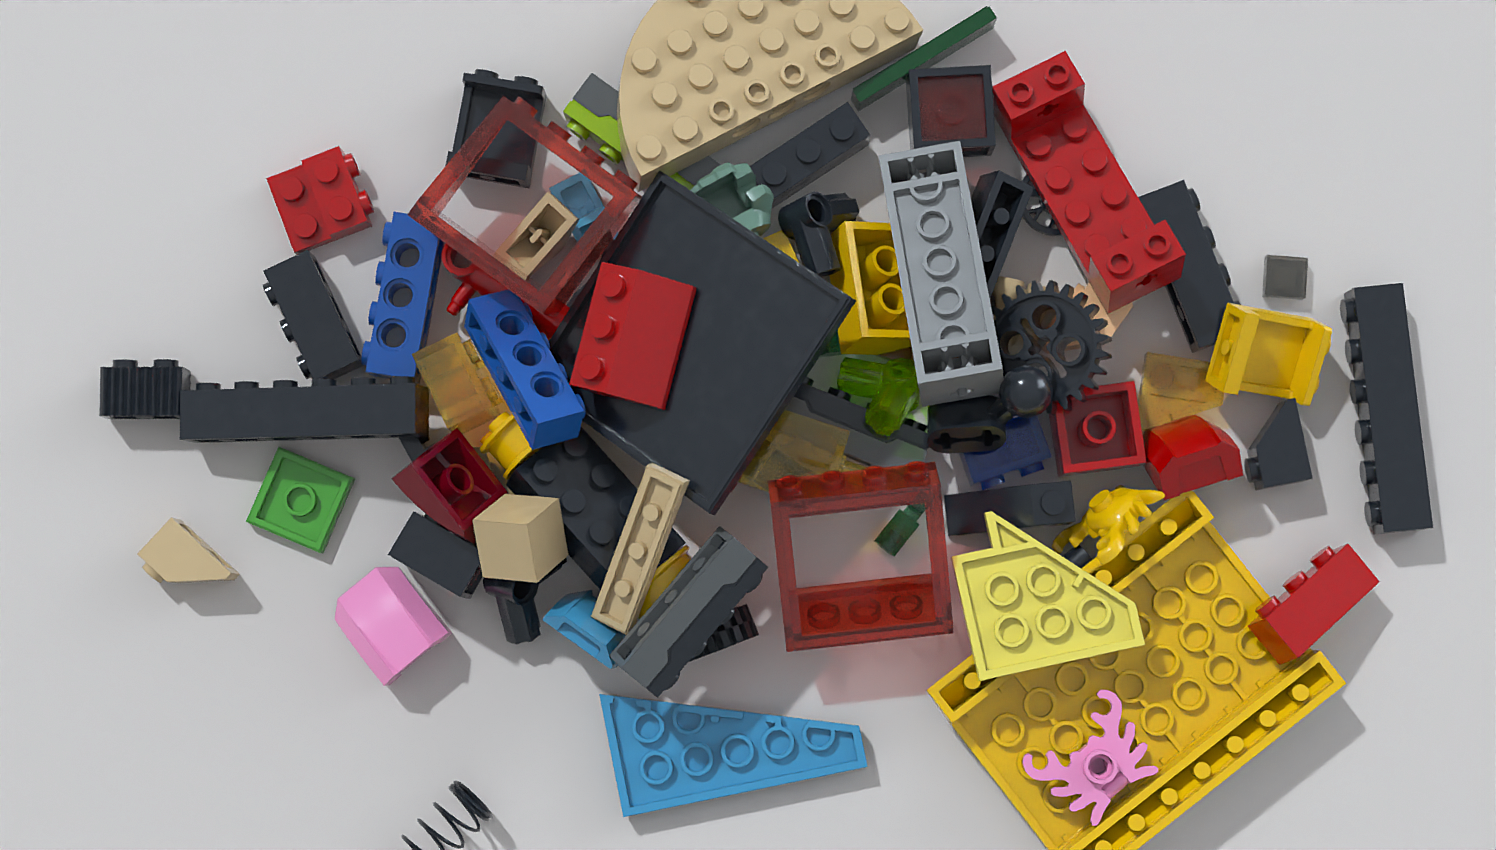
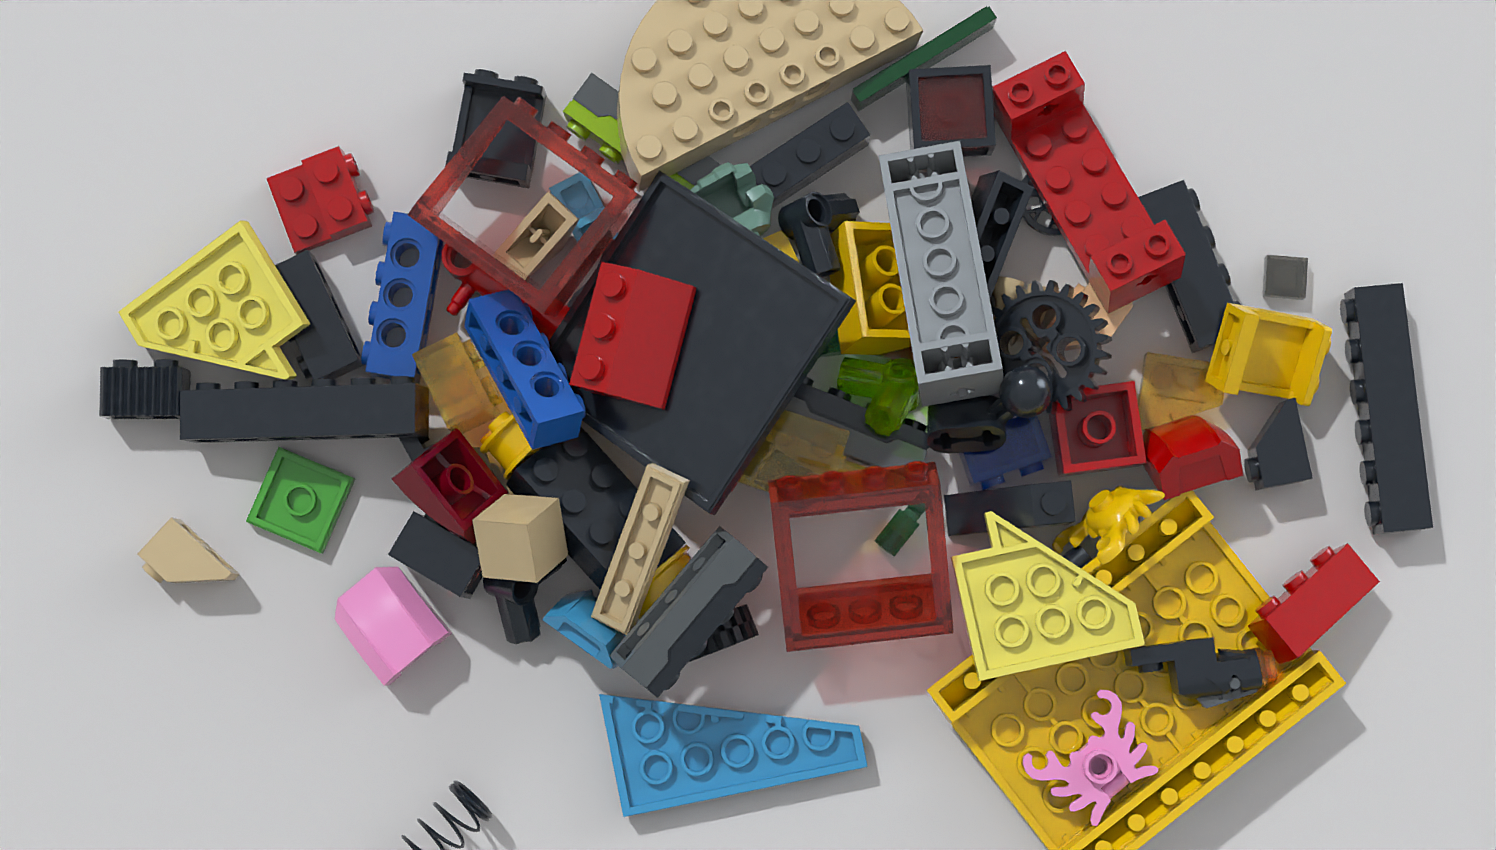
(221, 308): none -> light yellow wing
(1204, 674): none -> black plate

